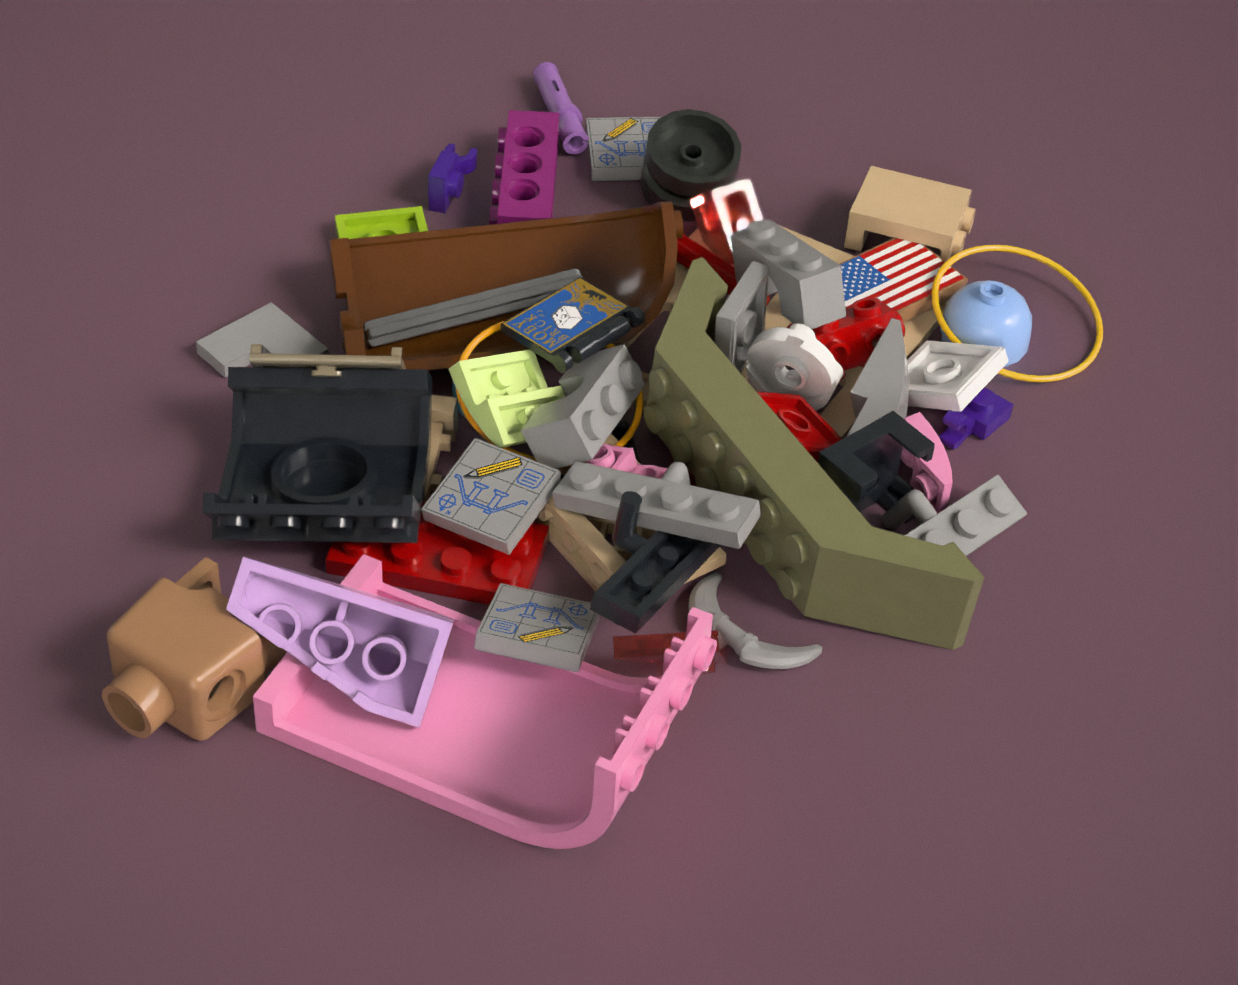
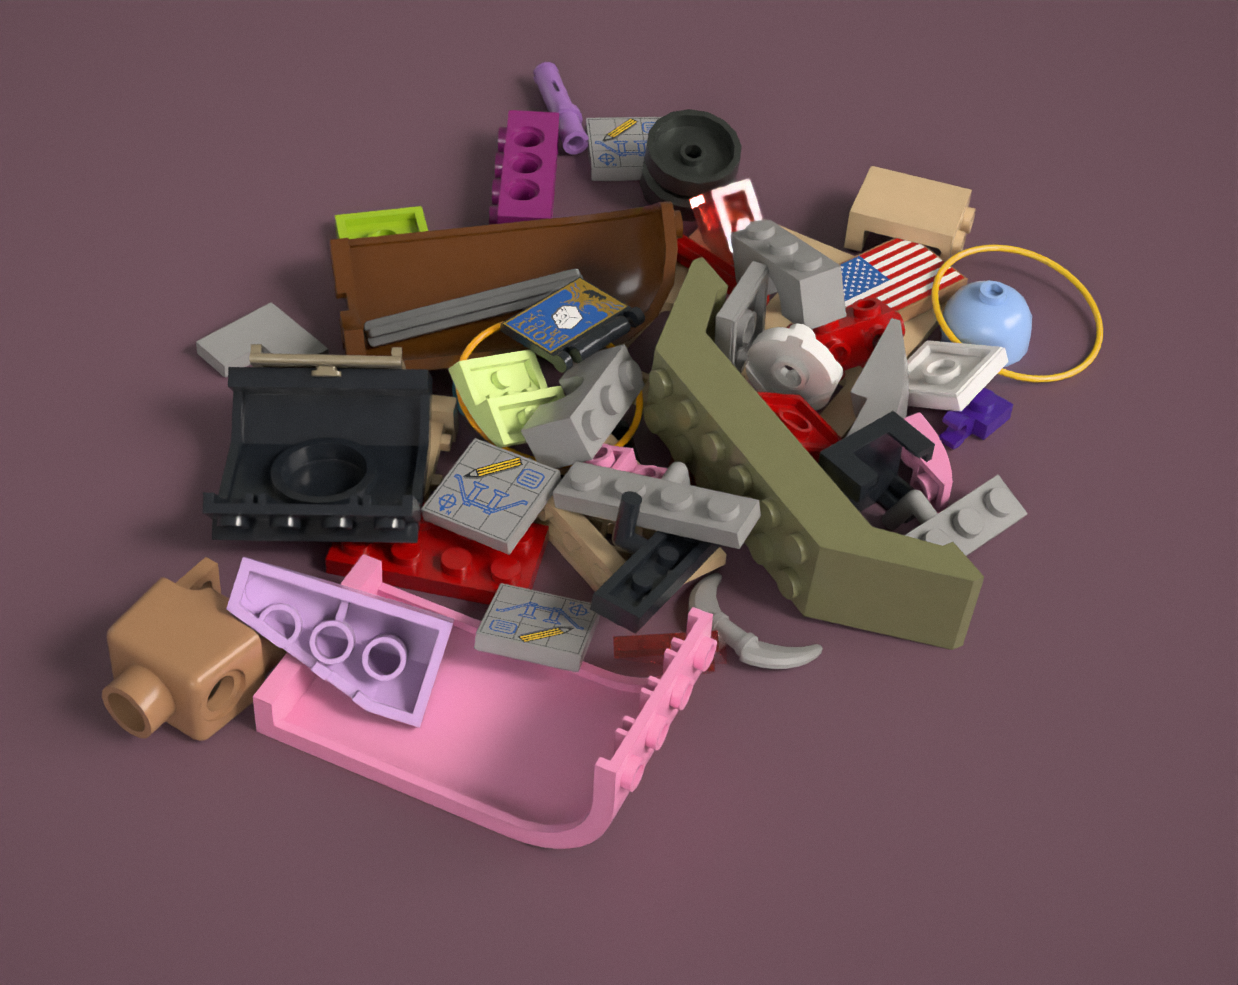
(447, 177): dark purple plate -> none

